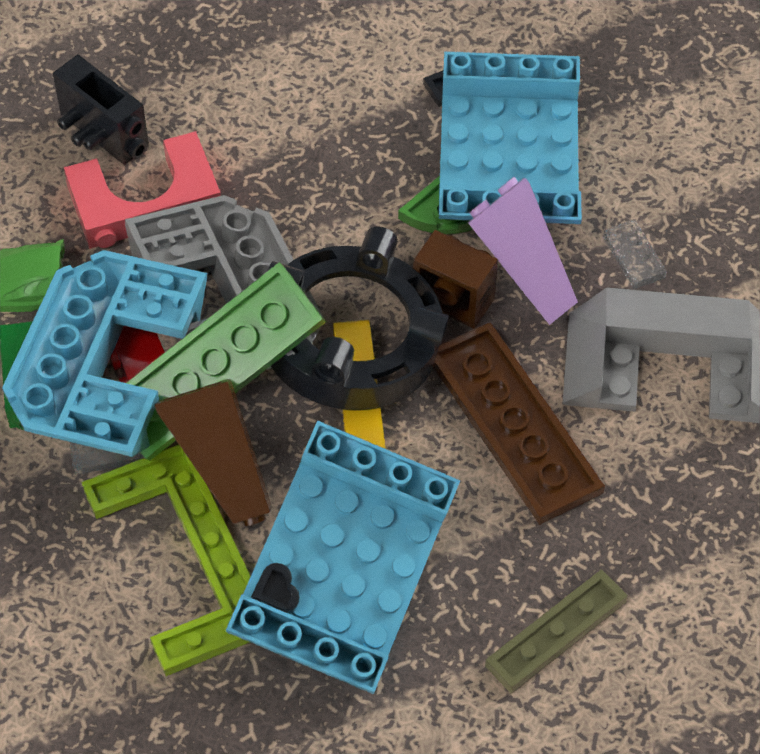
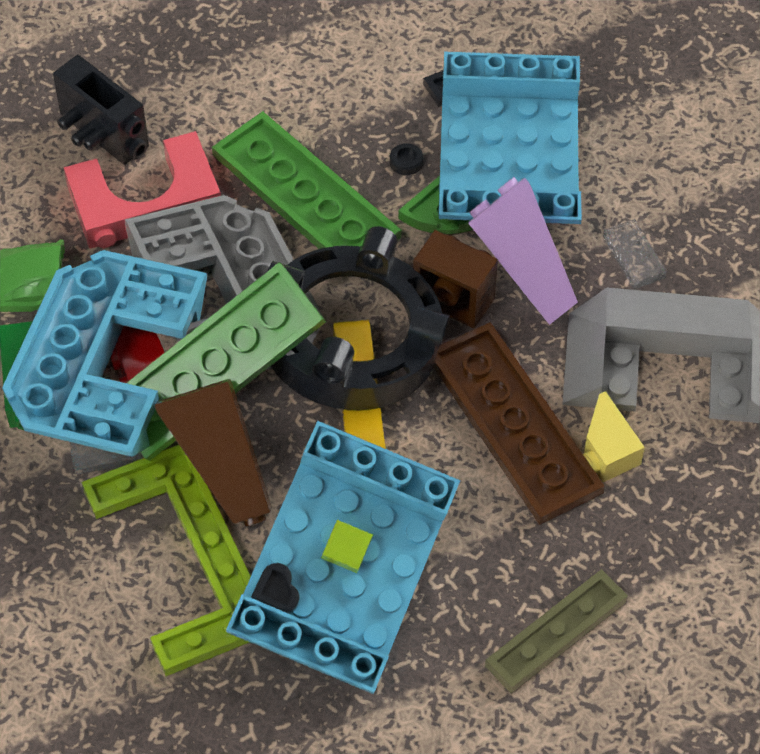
(298, 185): none -> bright green plate
(346, 546): none -> lime tile
(406, 159): none -> black tile
(611, 442): none -> light yellow slope

